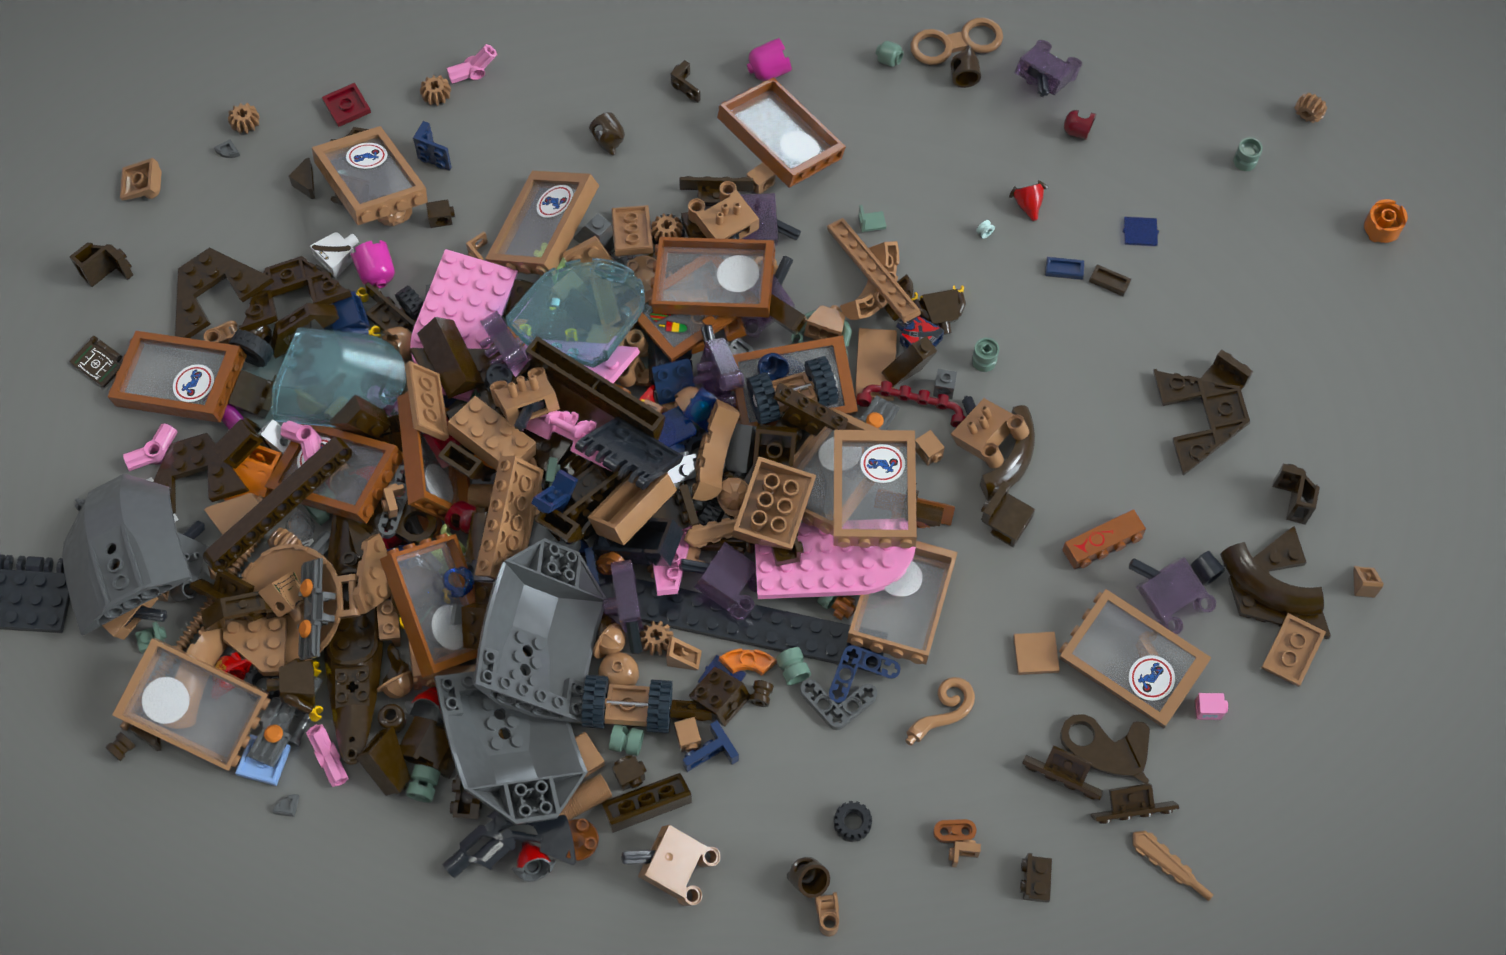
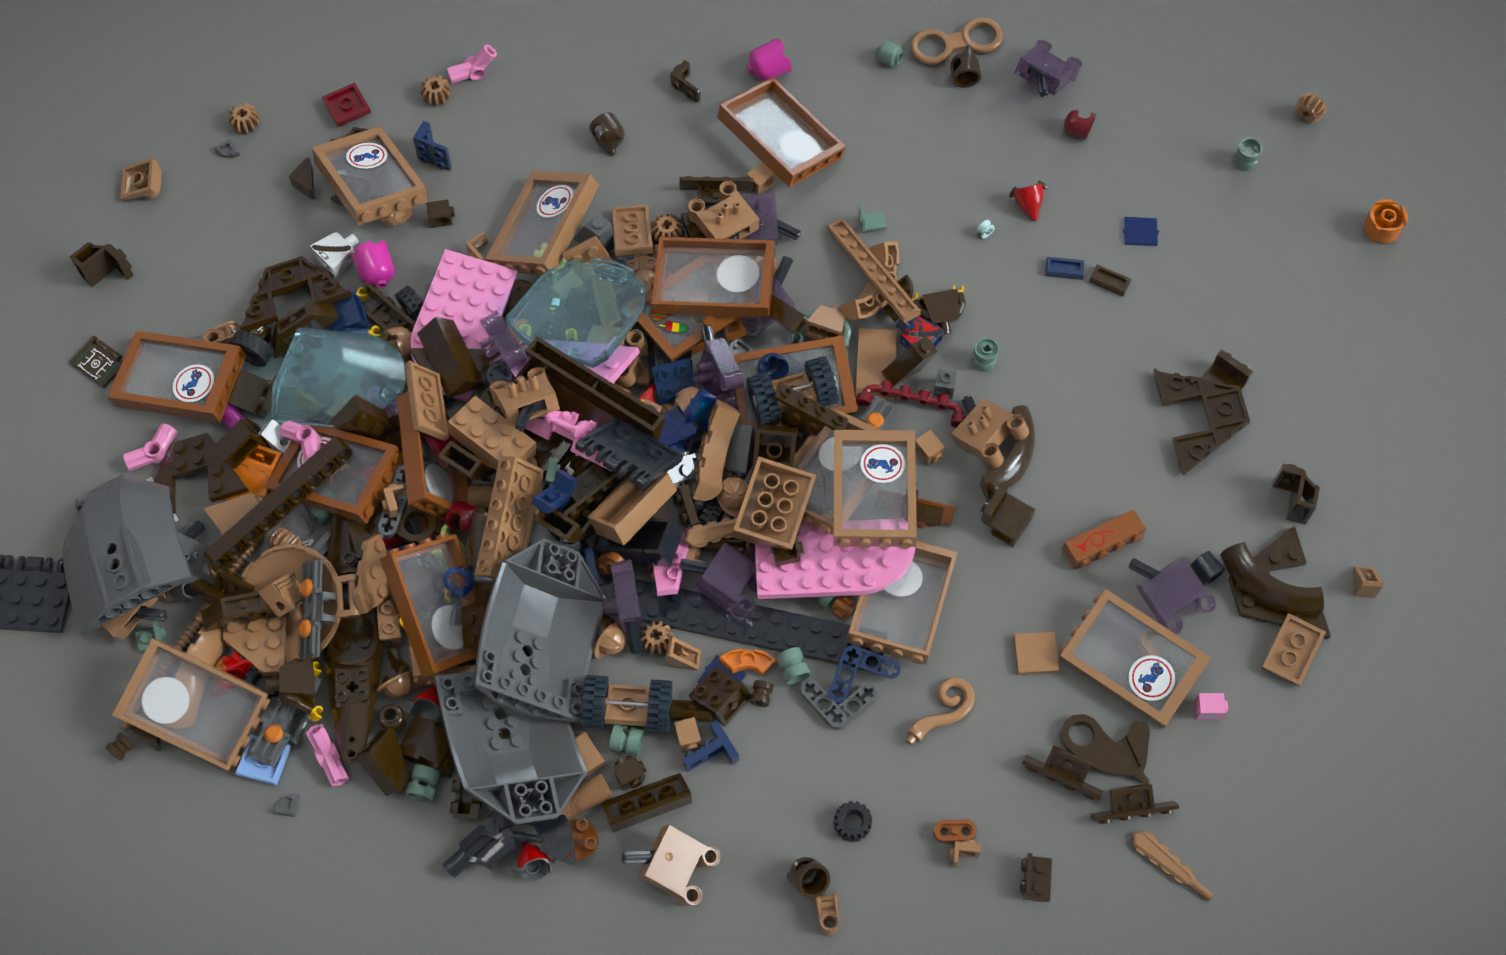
(201, 275): dark brown wing -> none
(620, 669): medium nougat cylinder -> none

